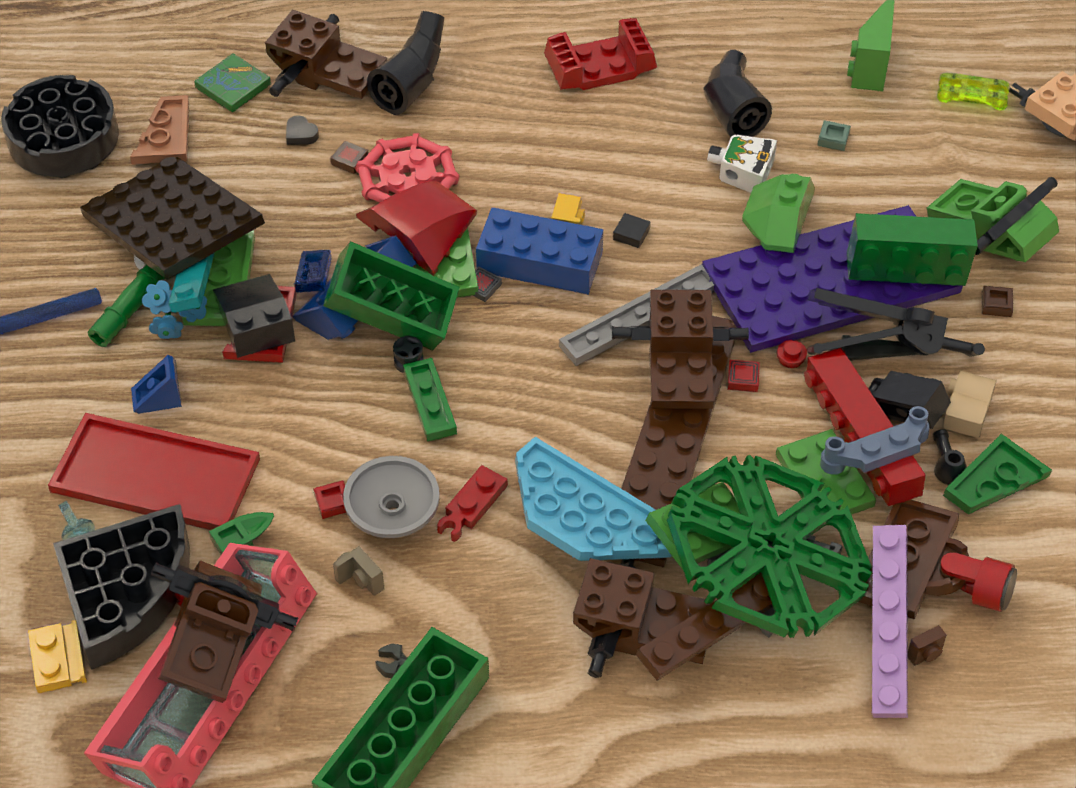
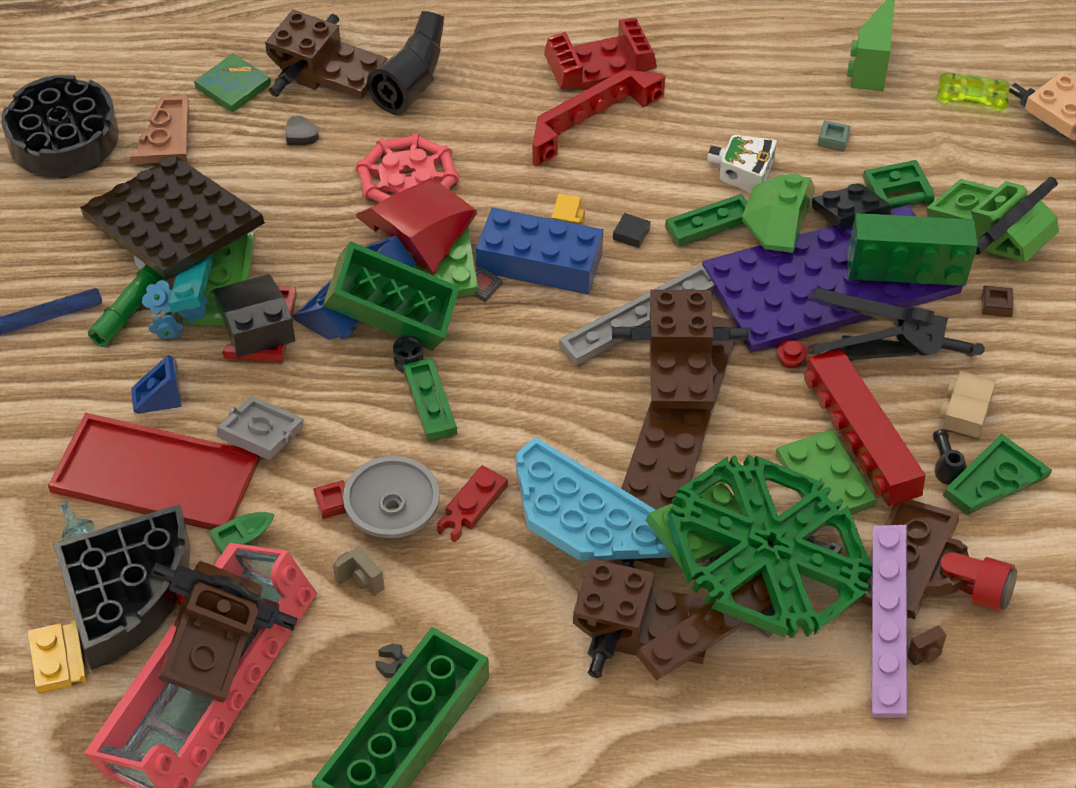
(259, 427): none -> light grey plate
(313, 271): clear blue plate -> none
(347, 156): tile -> none
(641, 86): none -> red slope
(706, 220): none -> green plate
(735, 99): black piece -> none
(743, 375): red tile -> none
(843, 204): none -> black plate
(879, 447): sand blue plate -> none
(898, 179): none -> green plate
(904, 391): black brick -> none

